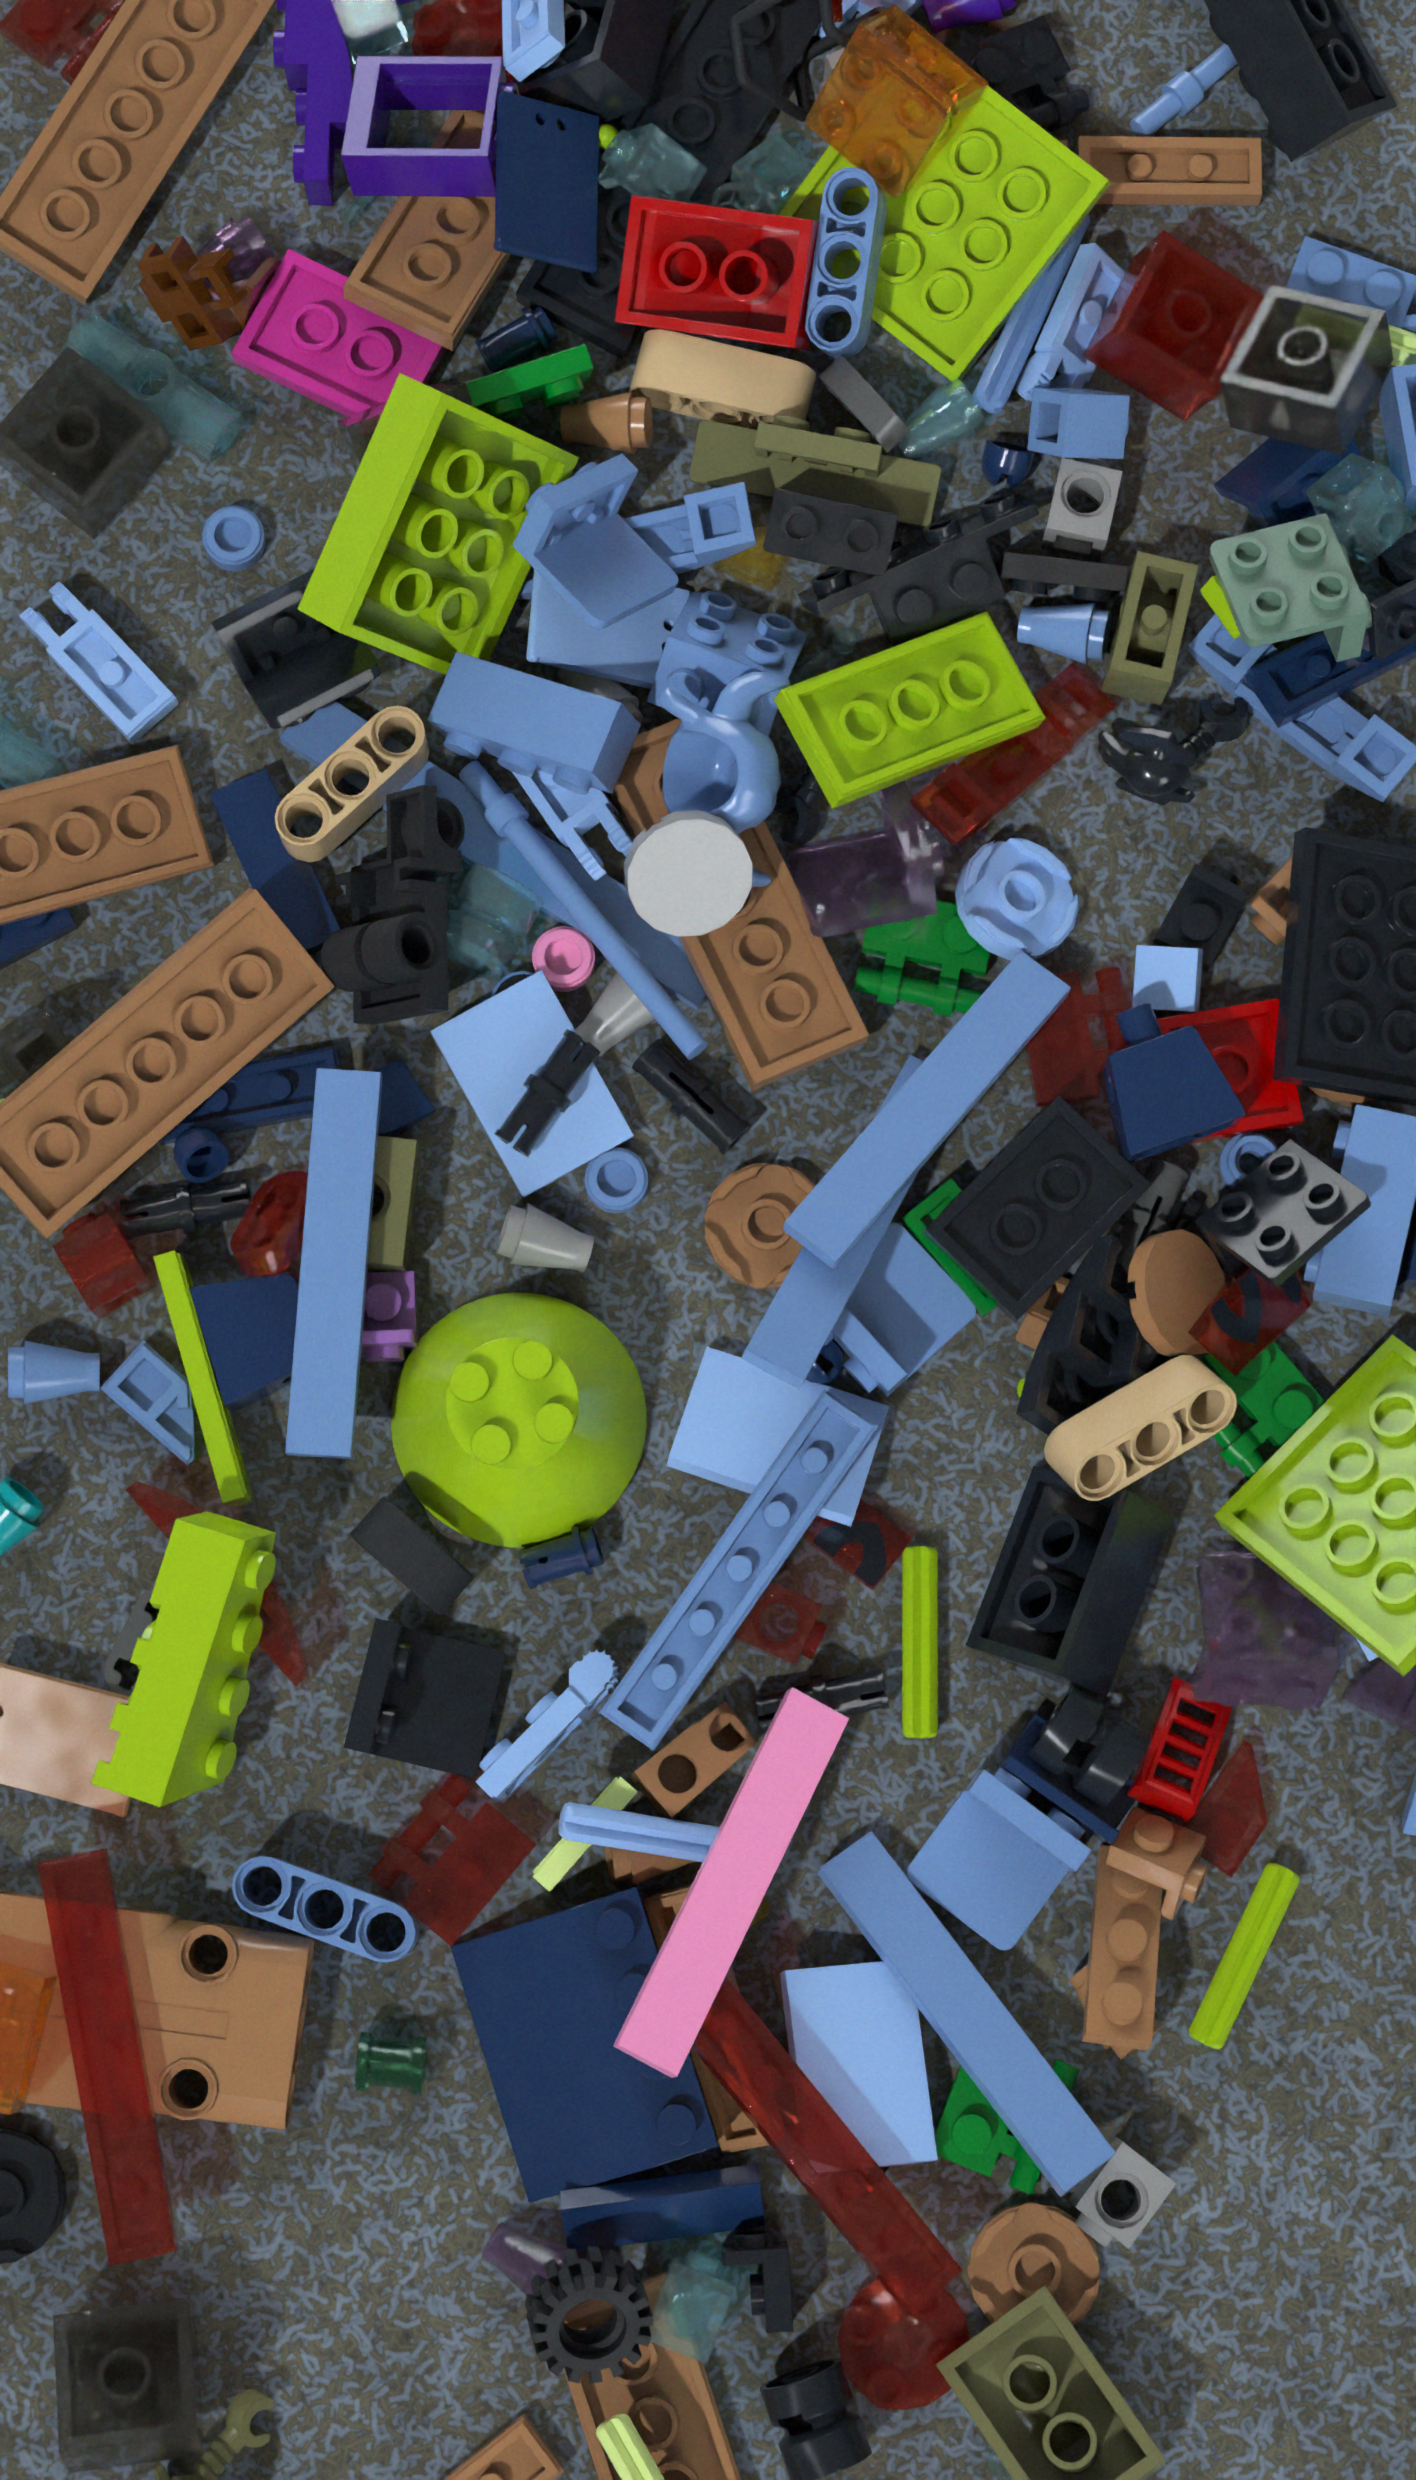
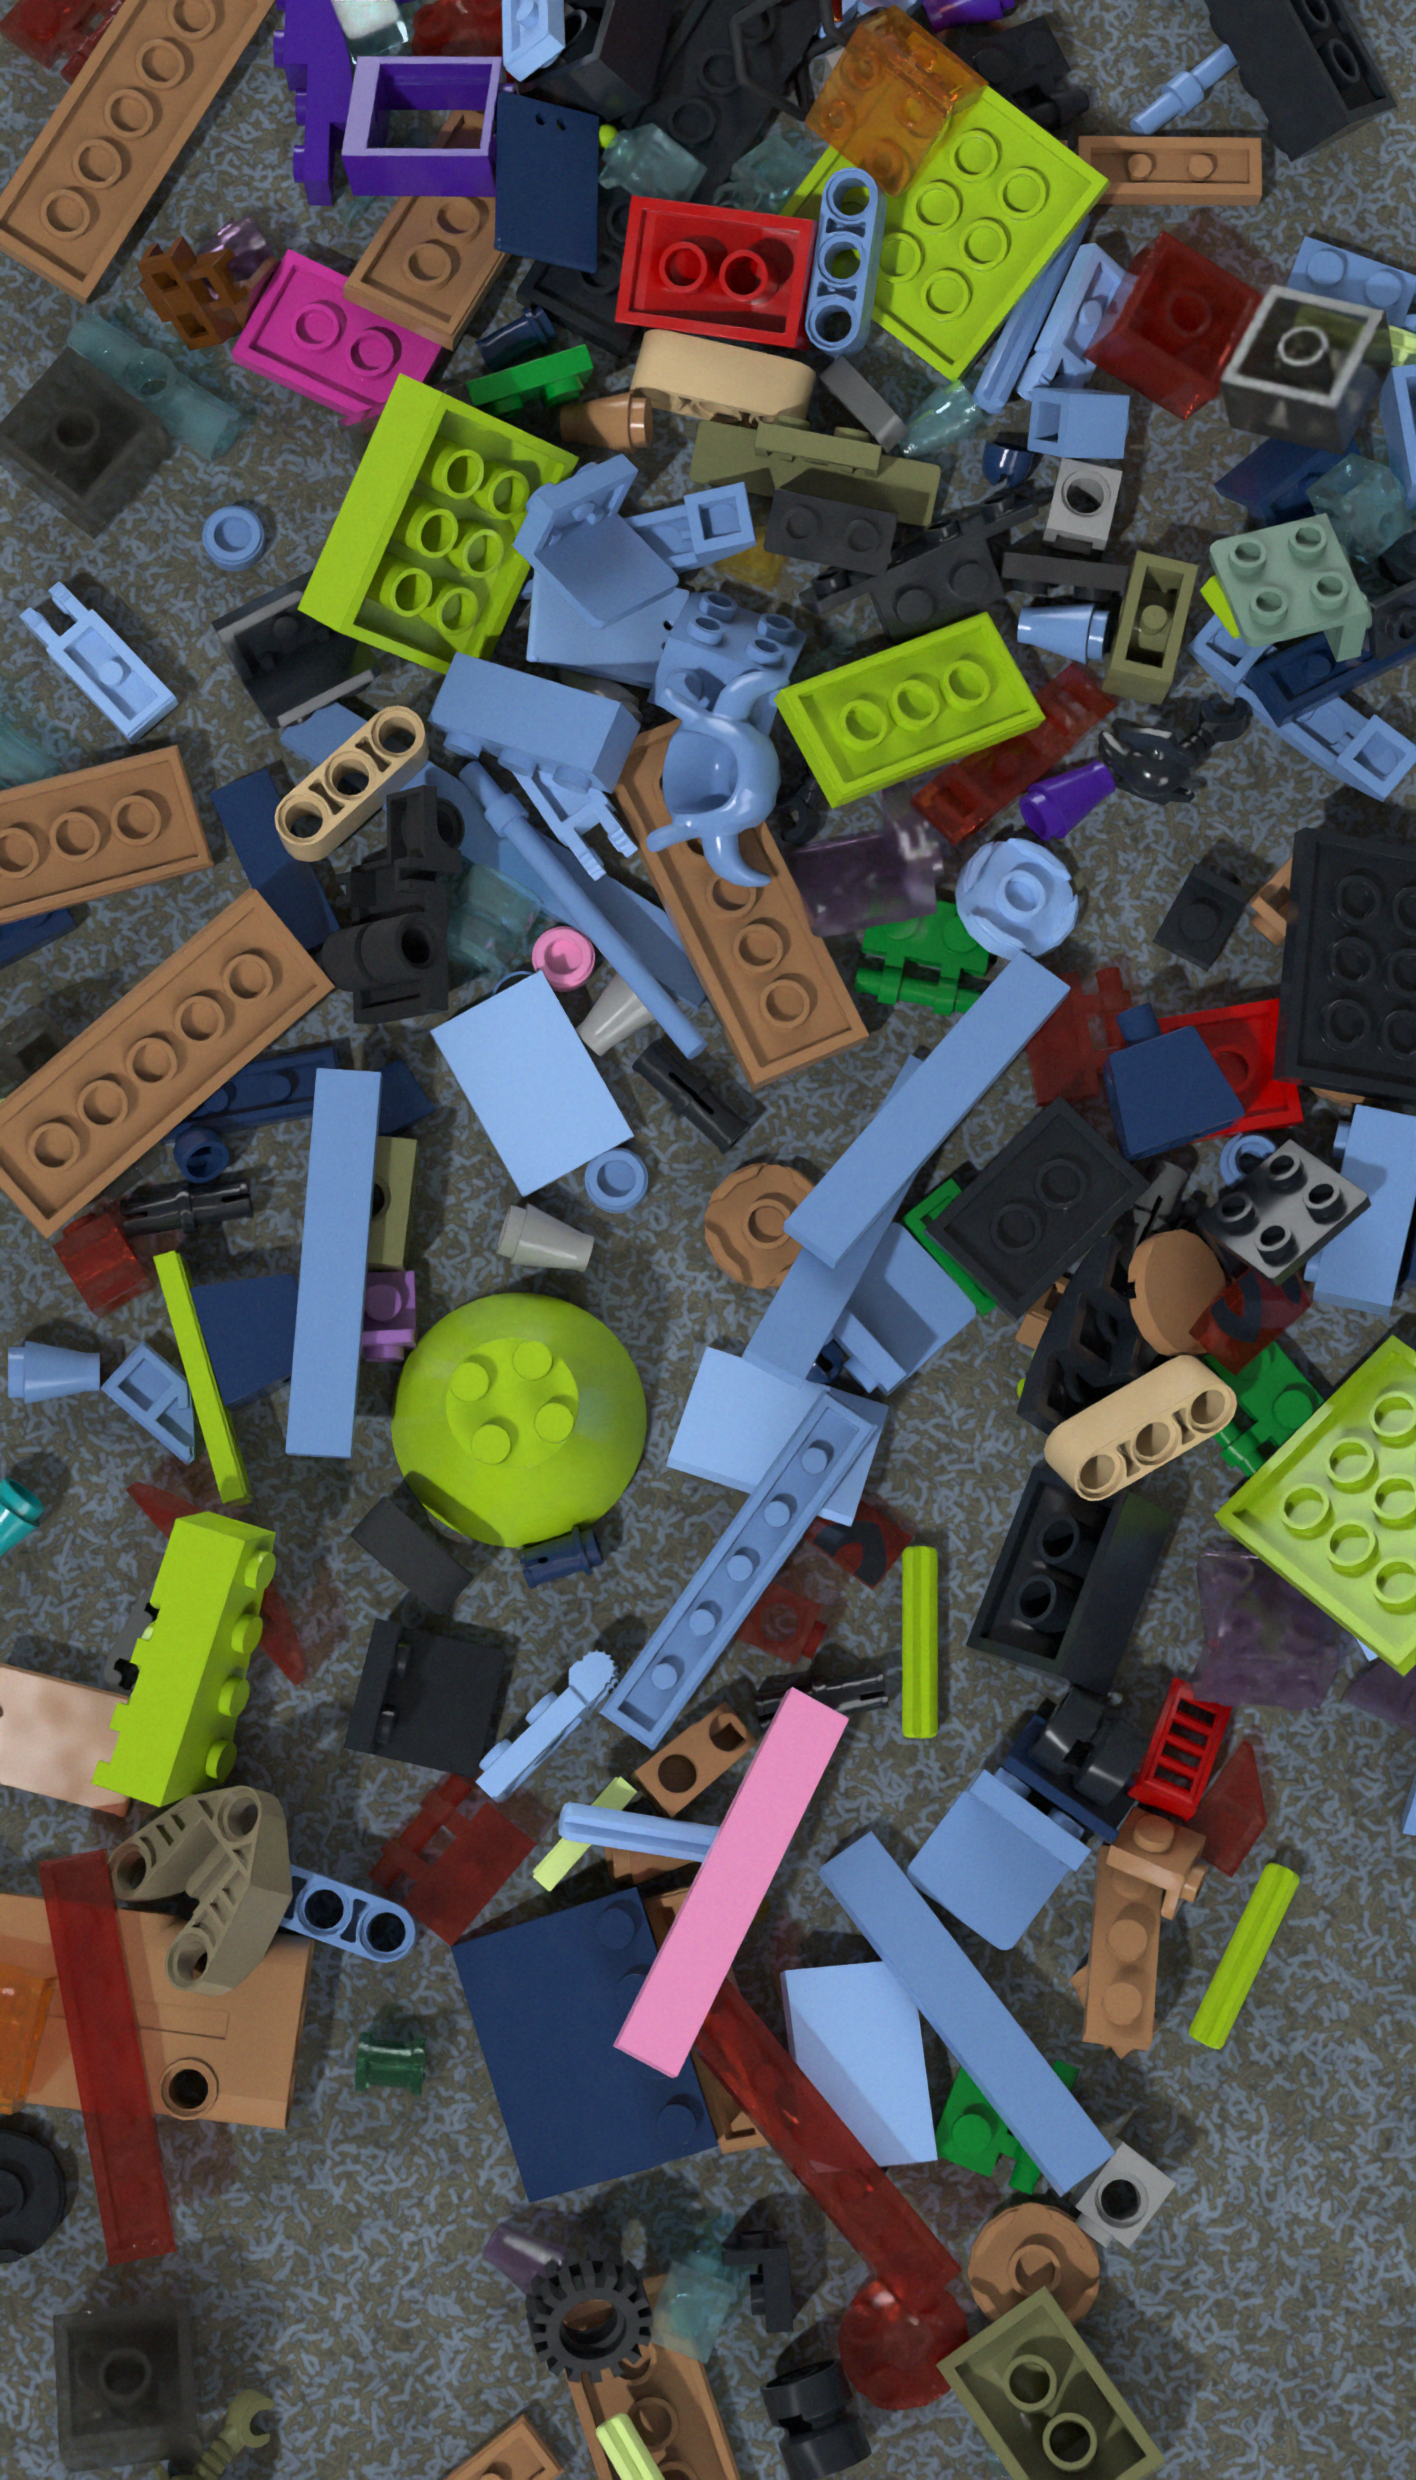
(228, 1864): none -> dark tan connector
(272, 1226): clear red plate -> none
(547, 1093): black pin -> none
(662, 2208): dark blue tile -> none
(688, 873): tile -> none
(1064, 800): none -> dark purple cone
(1168, 977): light blue tile -> none

